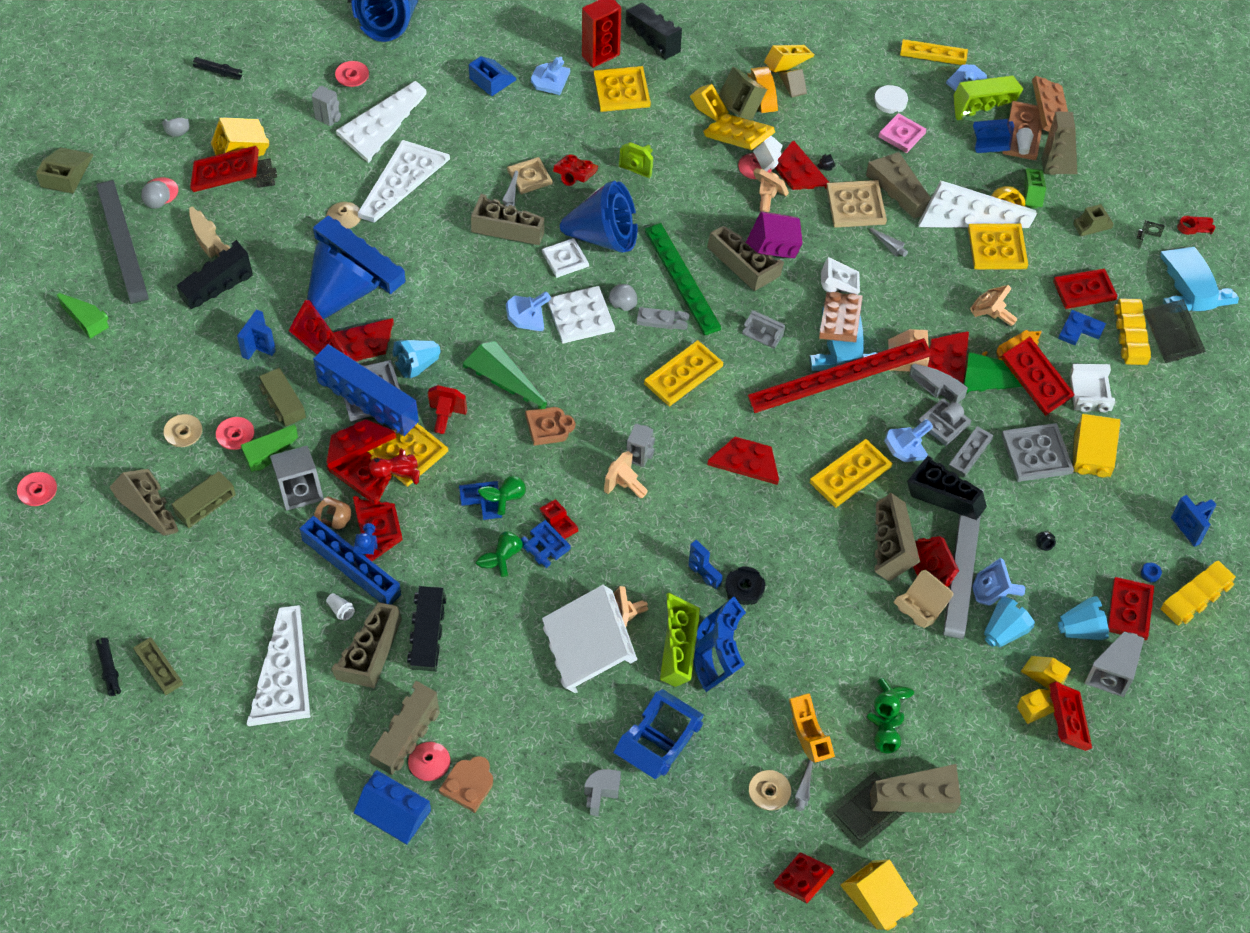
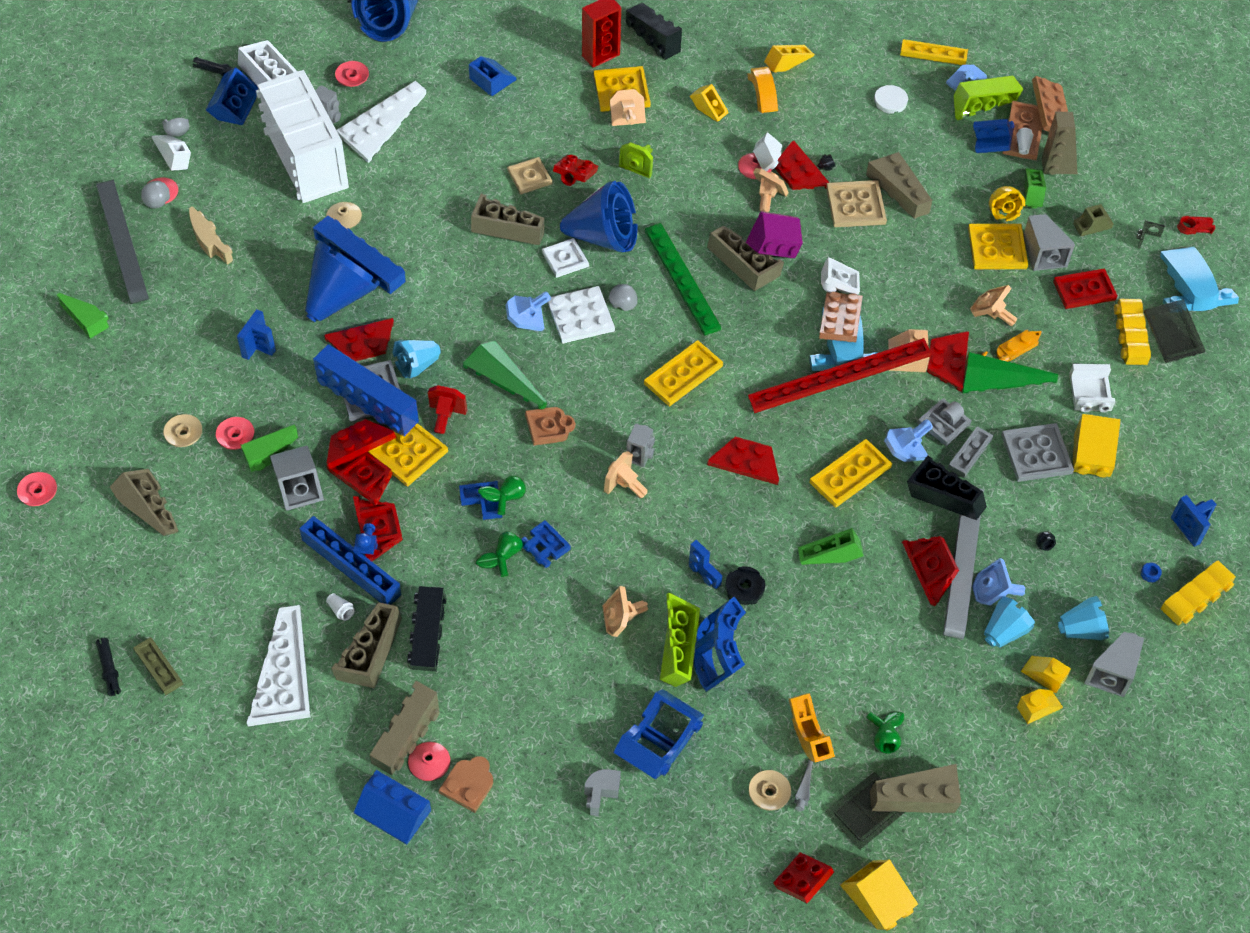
(63, 169): olive slope -> none
(173, 151): none -> white slope
(203, 499): olive brick -> none
(216, 276): black wedge -> none
(224, 168): red plate -> none
(233, 98): none -> blue slope
(238, 134): yellow slope -> none
(263, 62): none -> white brick
(265, 173): clear smoke brick -> none
(281, 397): olive brick -> none
(303, 136): none -> white container
(313, 330): red wing -> none
(339, 509): medium nougat helmet -> none
(401, 466): red animal -> none
(403, 173): white wing -> none
(509, 197): light grey piece -> none
(550, 76): light blue piece -> none
(557, 517): red slope -> none
(588, 637): white panel -> none
(627, 108): none -> light nougat piece
(662, 318): light grey hinge -> none
(739, 131): yellow plate -> none
(742, 94): olive slope -> none
(763, 329): light grey hinge -> none
(794, 82): slope -> none
(832, 549): none -> bright green slope
(888, 703): green piece -> none
(892, 244): light grey piece -> none
(895, 538): dark tan wedge -> none
(902, 133): bright pink plate -> none
(924, 599): tan bracket -> none
(938, 383): light grey slope -> none
(961, 206): white wing -> none
(1037, 376): red plate -> none
(1046, 244): none -> light grey slope
(1070, 716): red plate -> none
(1080, 323): blue plate -> none
(1130, 607): red plate -> none

